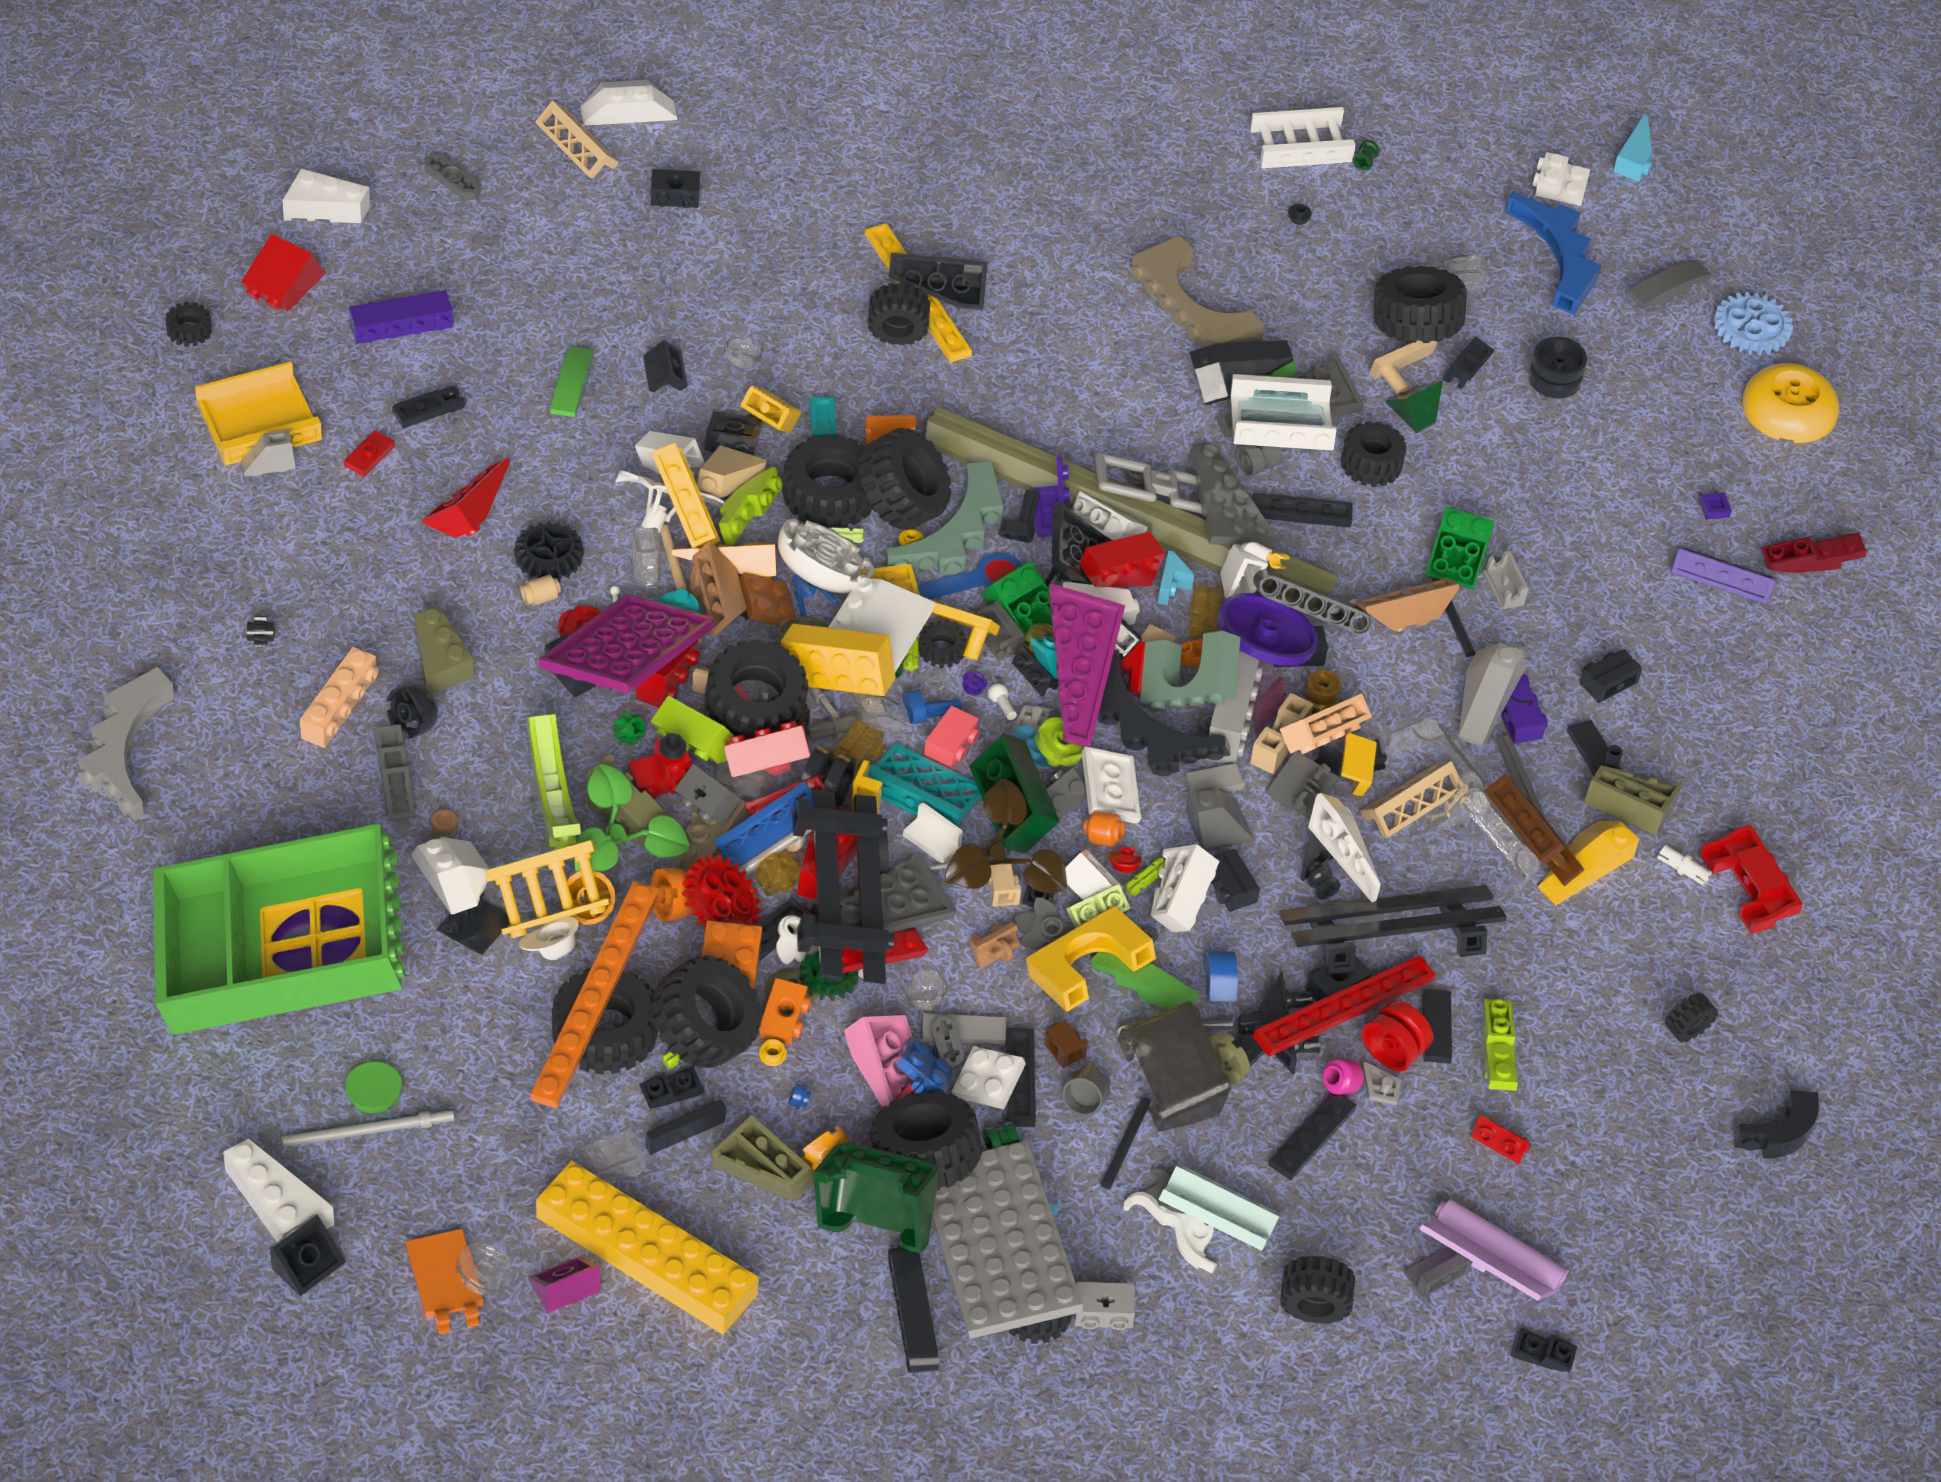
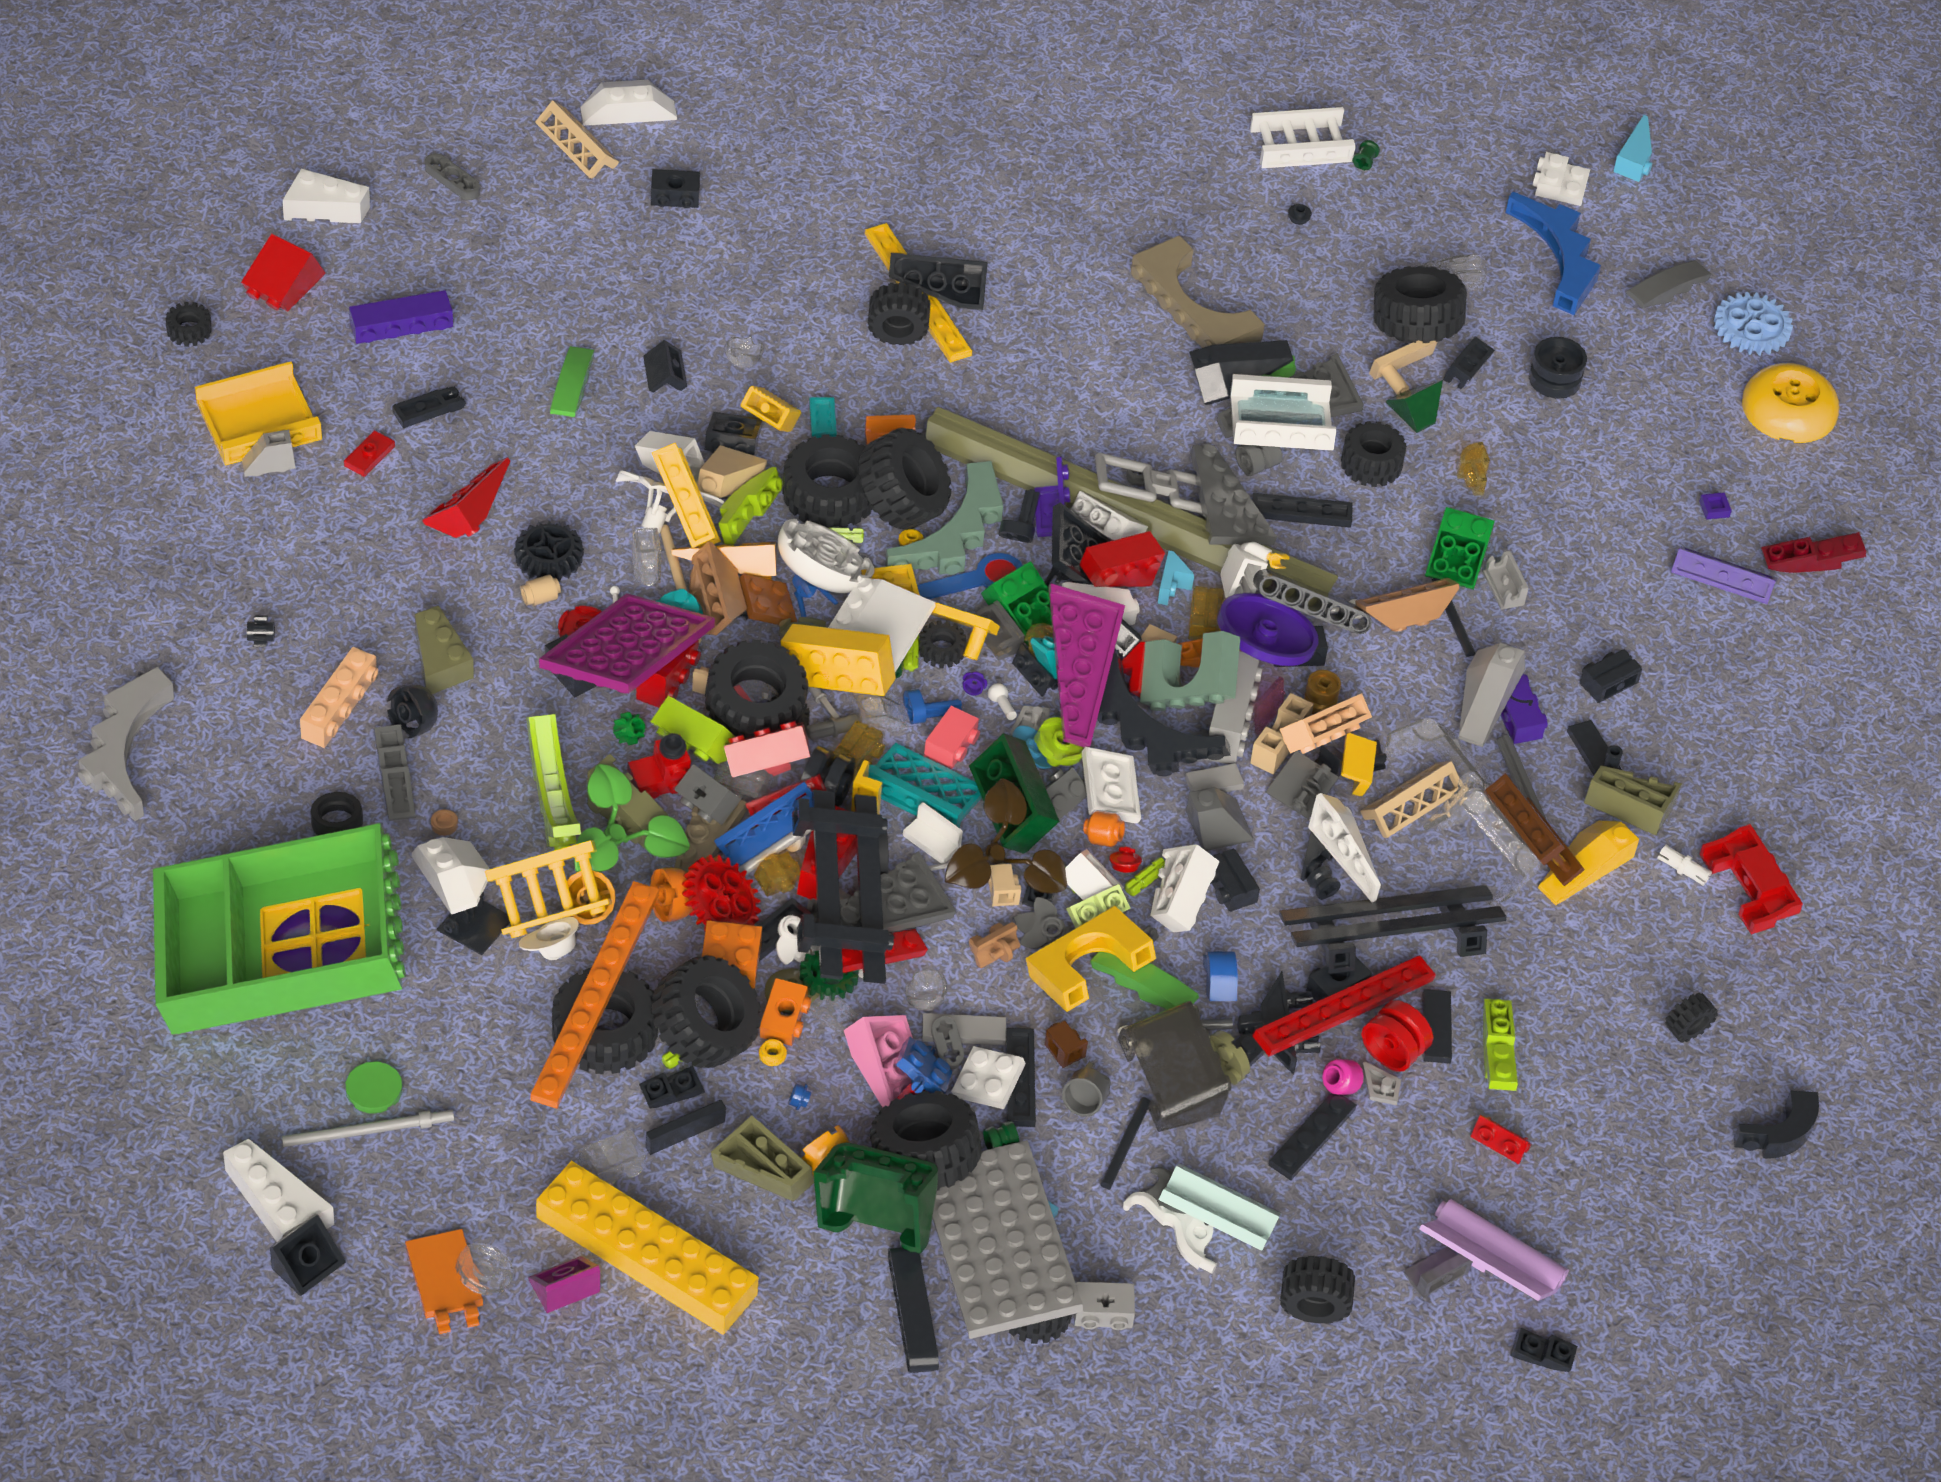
(335, 802): none -> black tyre
(1474, 467): none -> clear yellow brick

